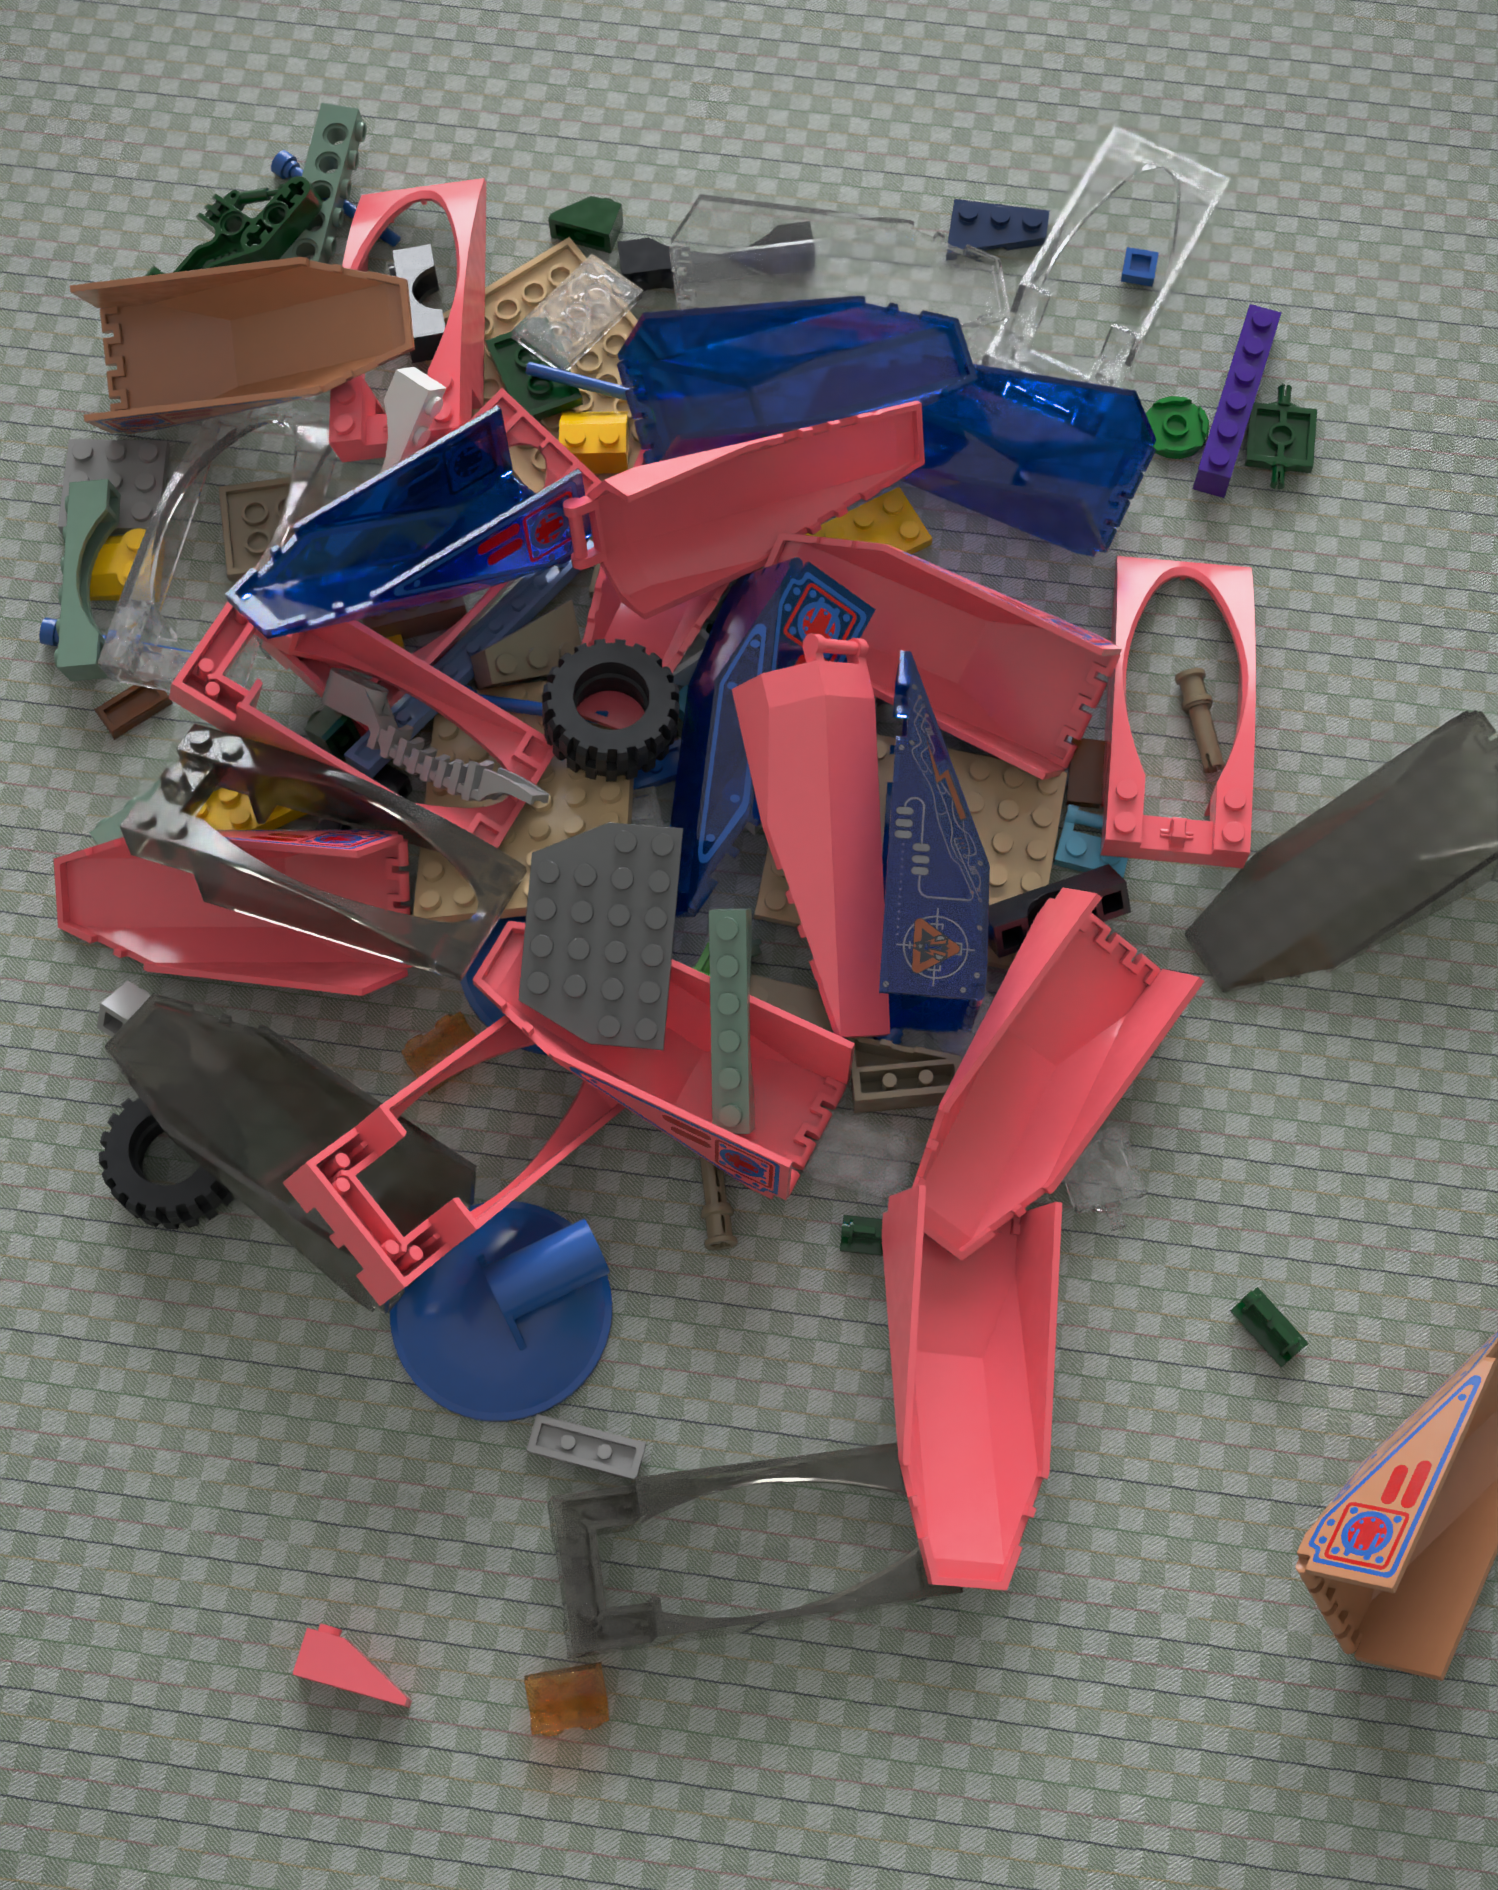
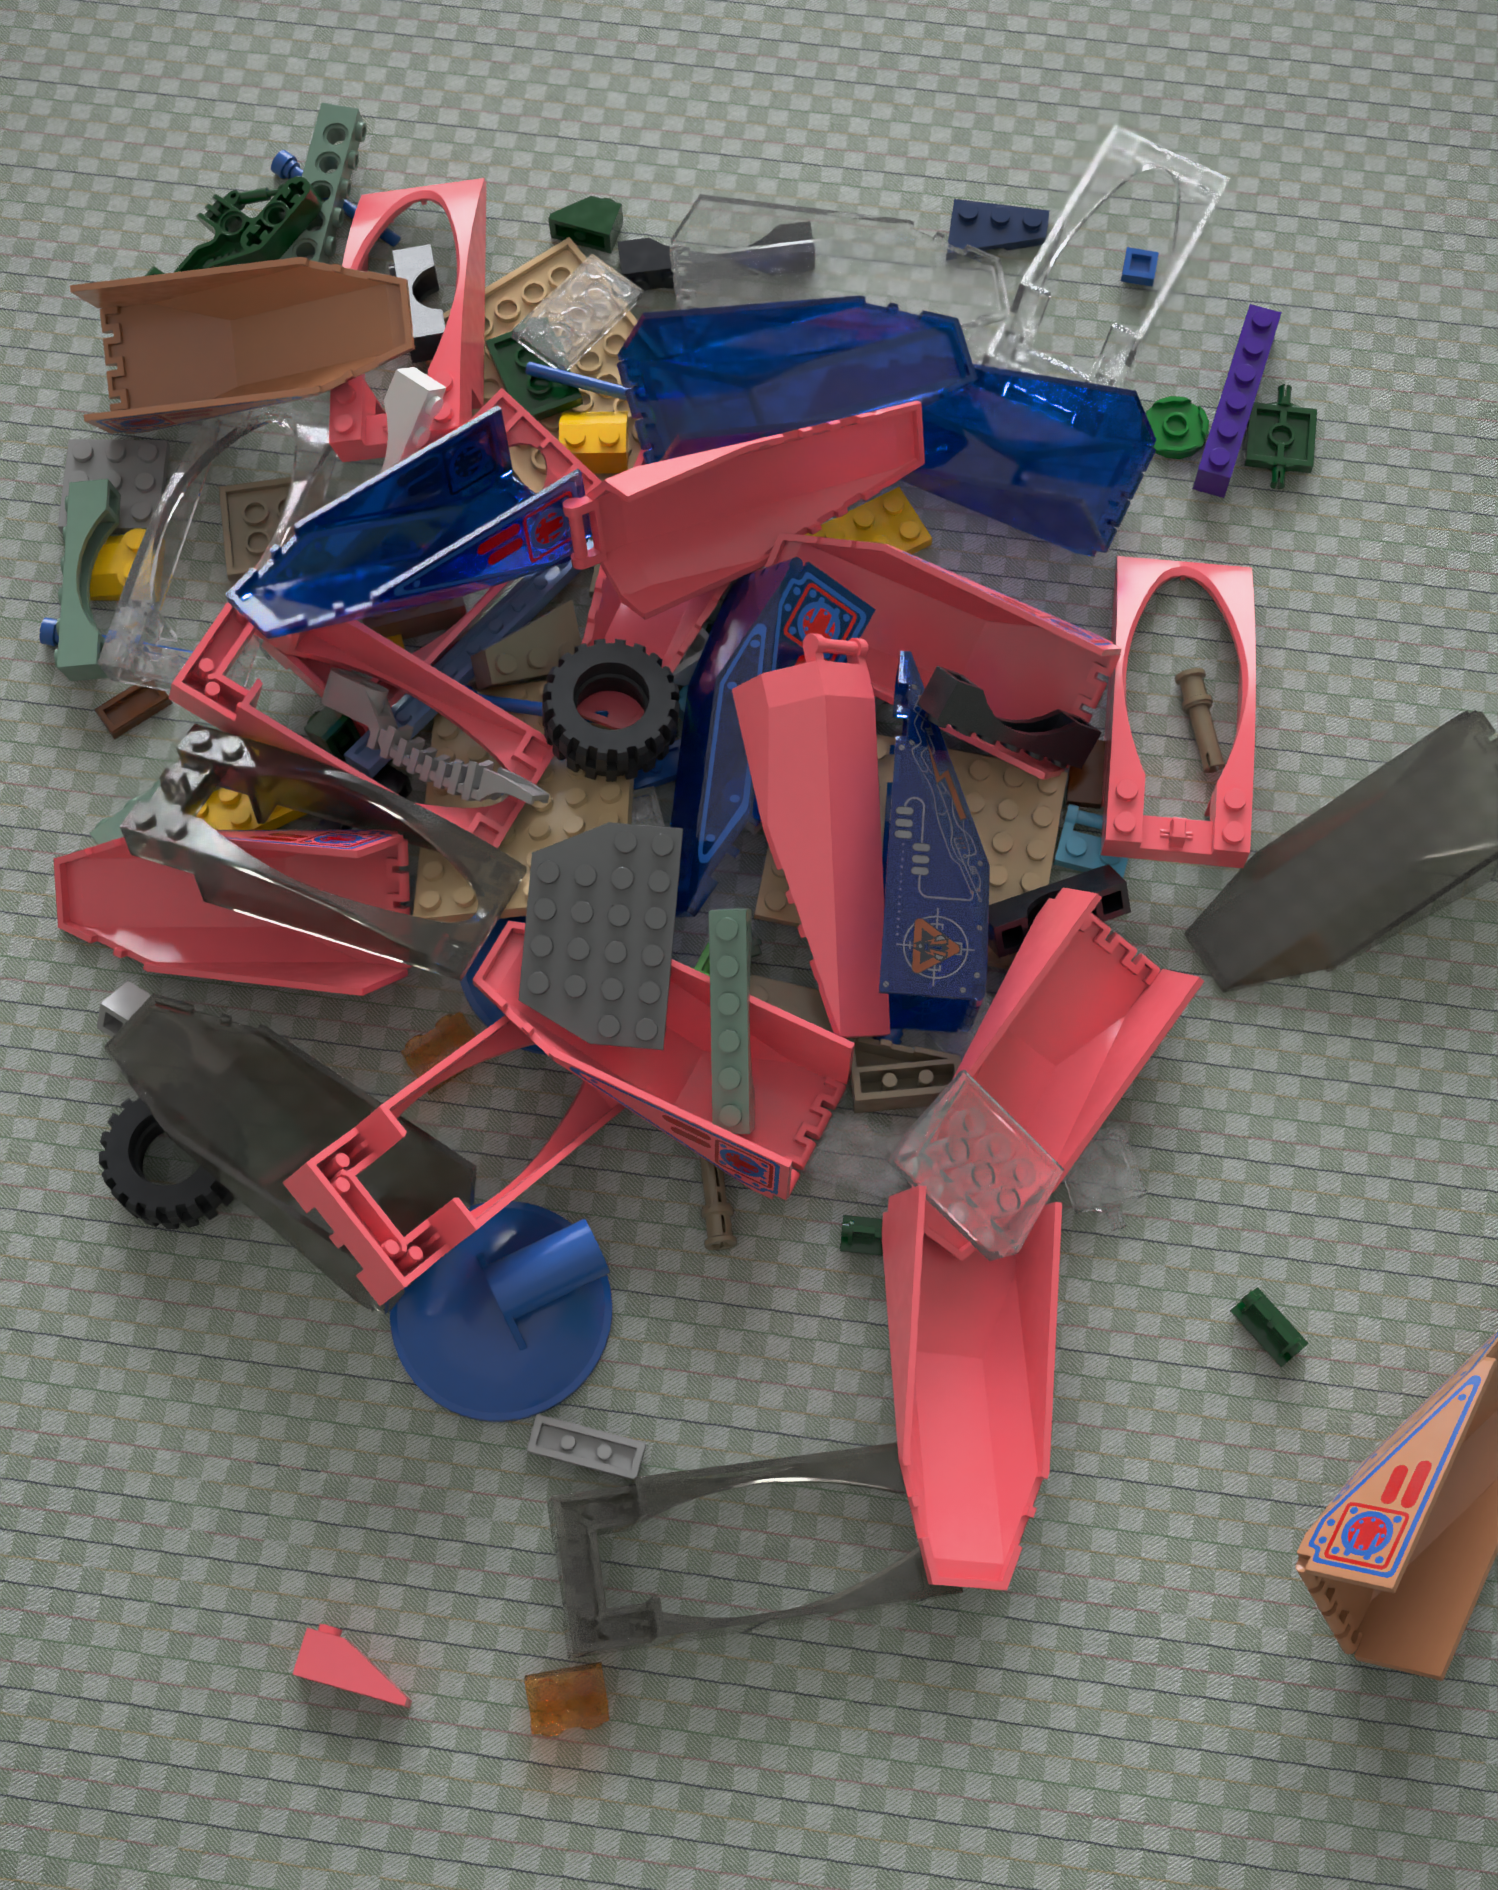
(961, 703): none -> black arch
(978, 1167): none -> clear slope

